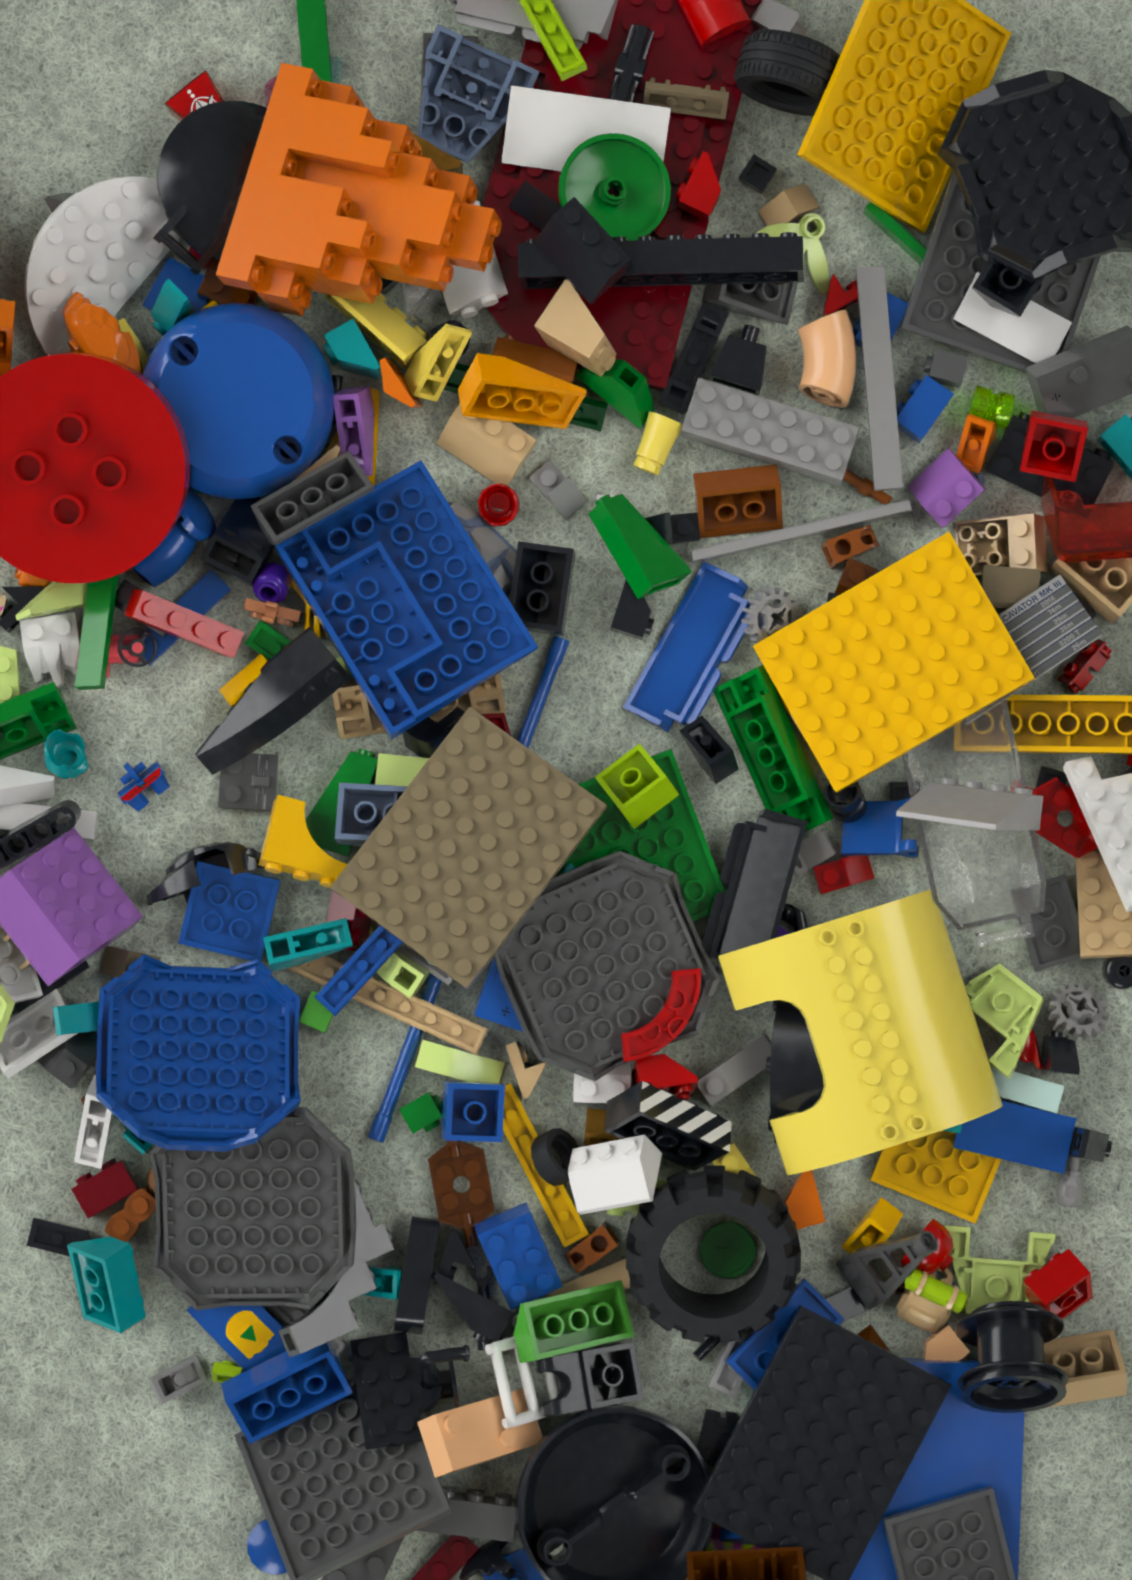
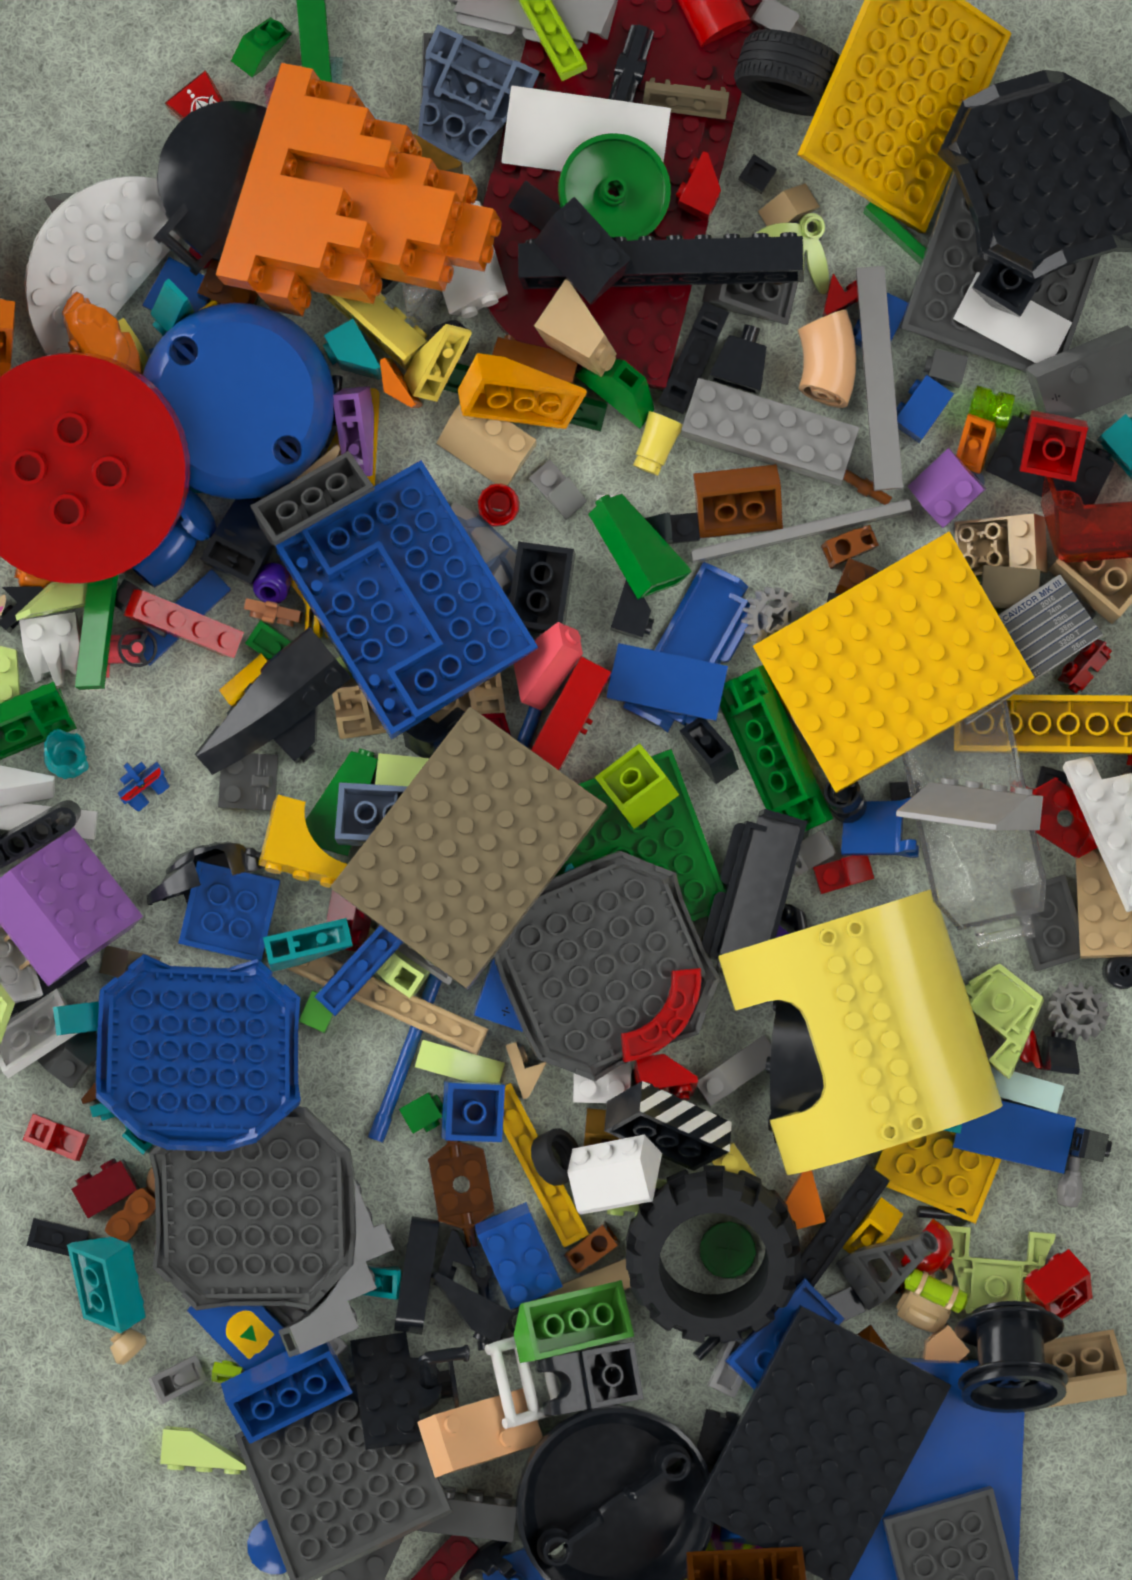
(56, 1137): none -> red slope
(94, 1130): white slope -> none
(127, 1345): none -> tan cone
(192, 1448): none -> yellowish green slope
(260, 46): none -> green slope
(300, 738): none -> black slope
(548, 666): none -> coral slope
(571, 712): none -> red brick
(667, 682): none -> blue tile
(841, 1224): none -> black tile
(933, 1212): none -> black bar

